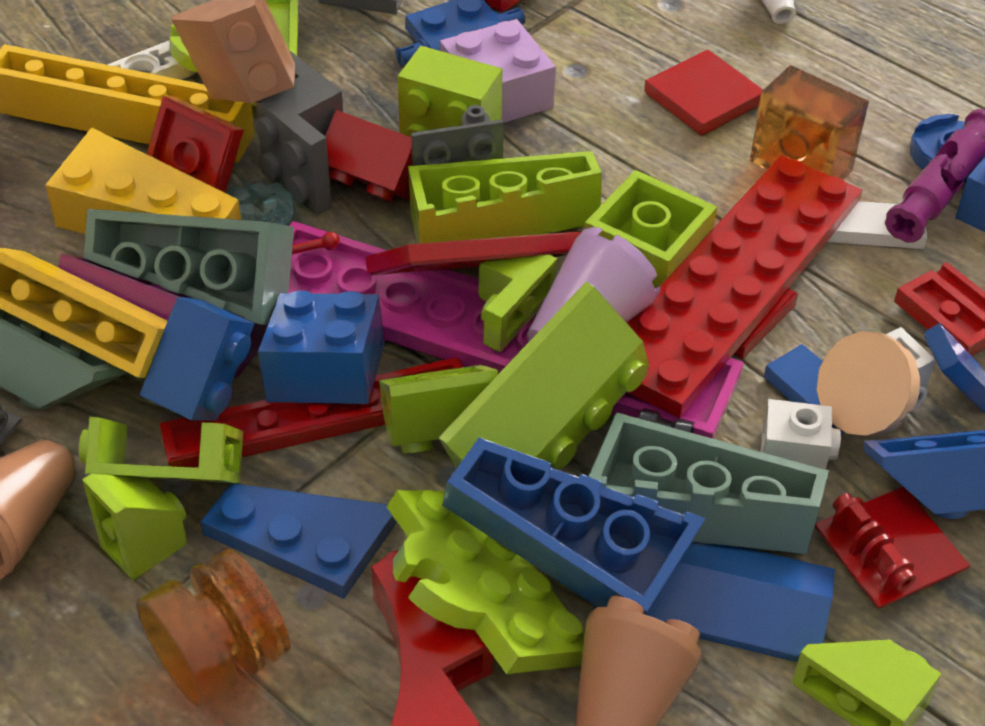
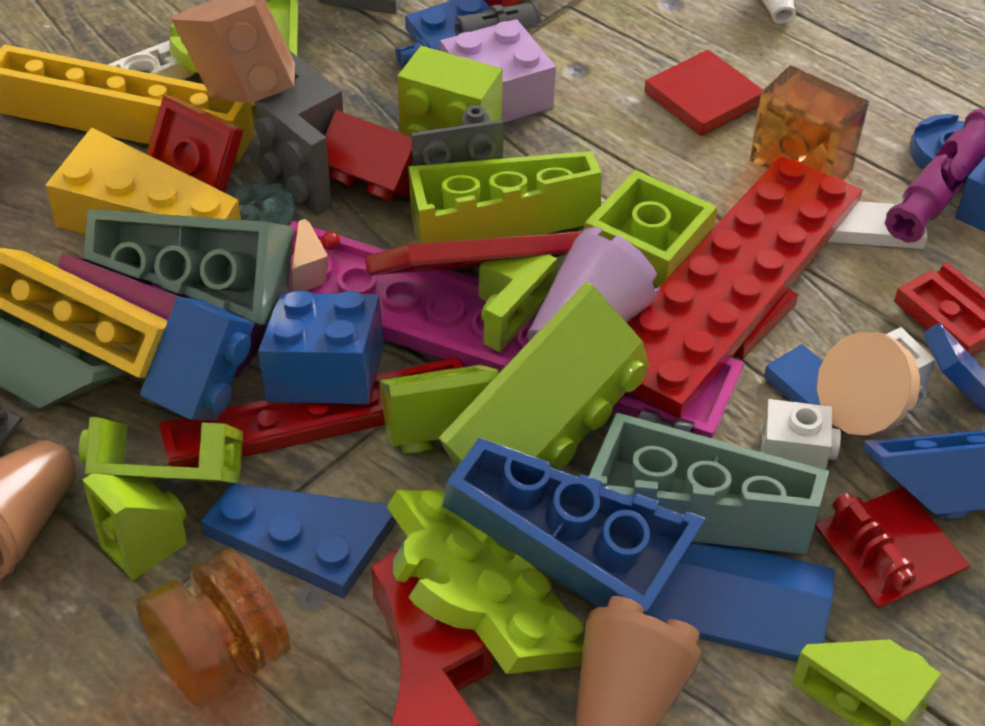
(309, 259): none -> light nougat slope
(526, 13): none -> dark grey pin

